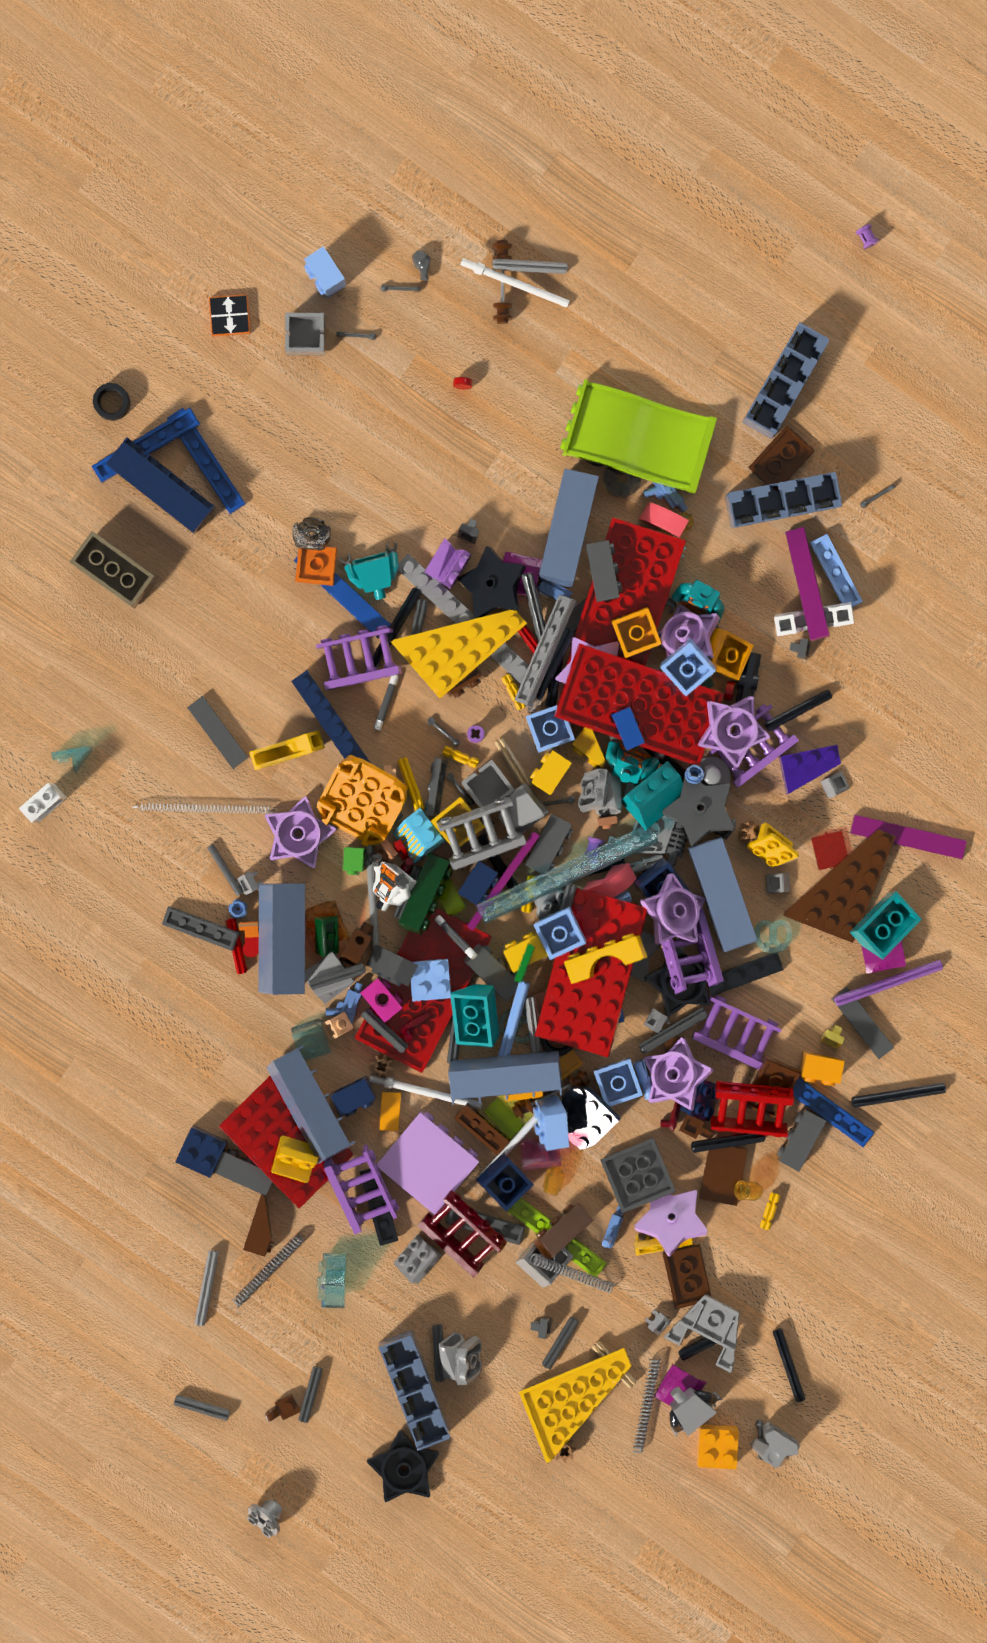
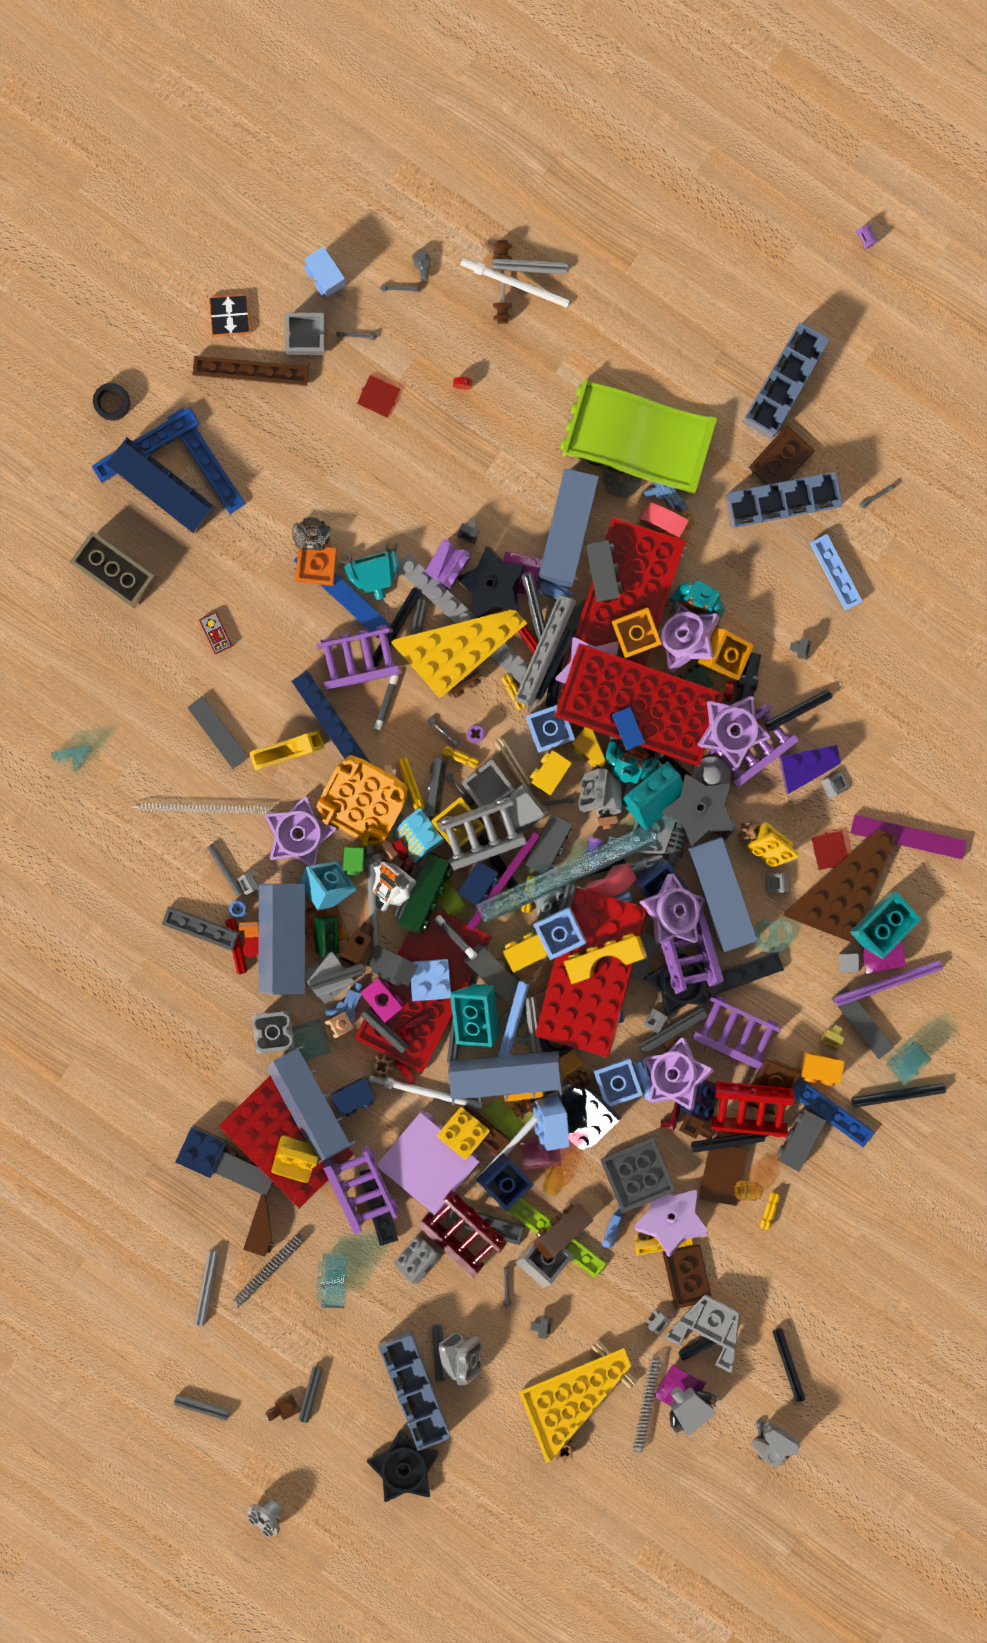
(37, 806): white window -> none
(215, 633): none -> tile
(250, 371): none -> reddish brown plate
(273, 1031): none -> light grey piece
(326, 884): none -> medium azure slope
(378, 396): none -> clear red piece
(390, 1111): light orange tile -> none
(405, 1071): none -> red tile
(463, 1133): none -> yellow bracket
(506, 1302): none -> dark grey hinge
(524, 963): green tile -> none
(560, 1342): dark grey axle -> none
(573, 1273): light grey piece -> none
(688, 667): light blue brick -> none
(694, 769): medium blue plate -> none
(717, 1446): light orange brick -> none
(795, 621): white arch -> none
(807, 584): magenta tile -> none
(848, 962): none -> light grey slope
(907, 1062): none -> clear light blue brick

